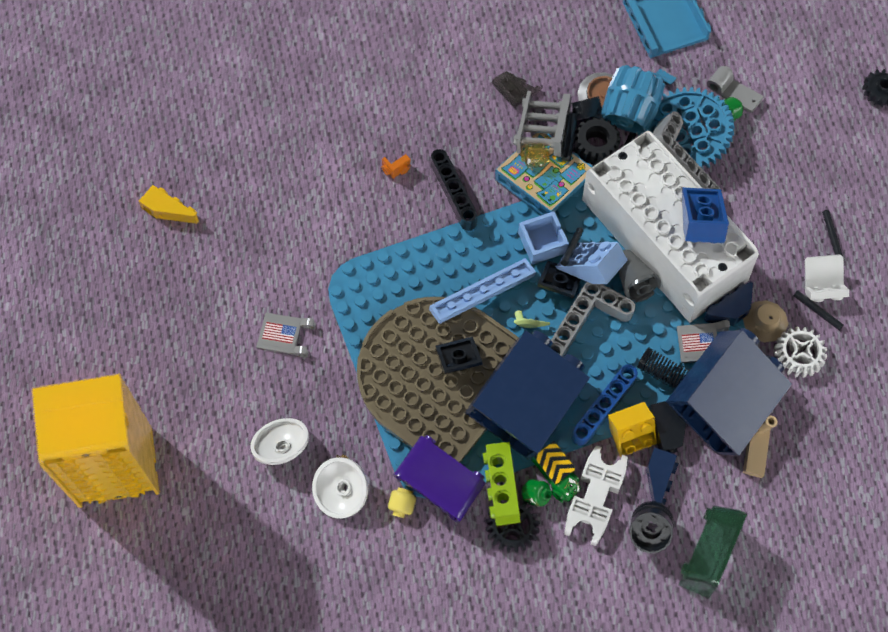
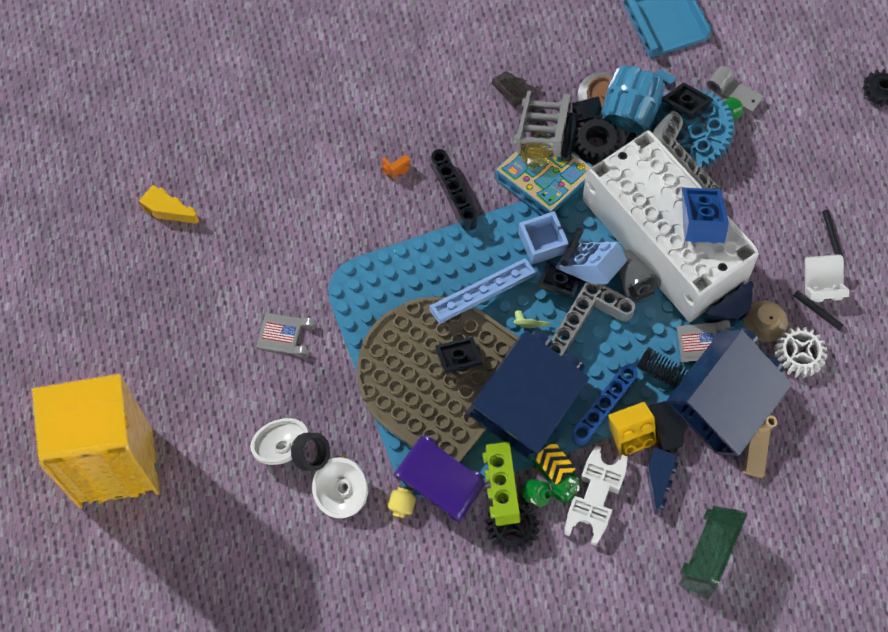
(323, 451): none -> black tyre
(648, 537): black wheel -> none
(688, 100): none -> black slope

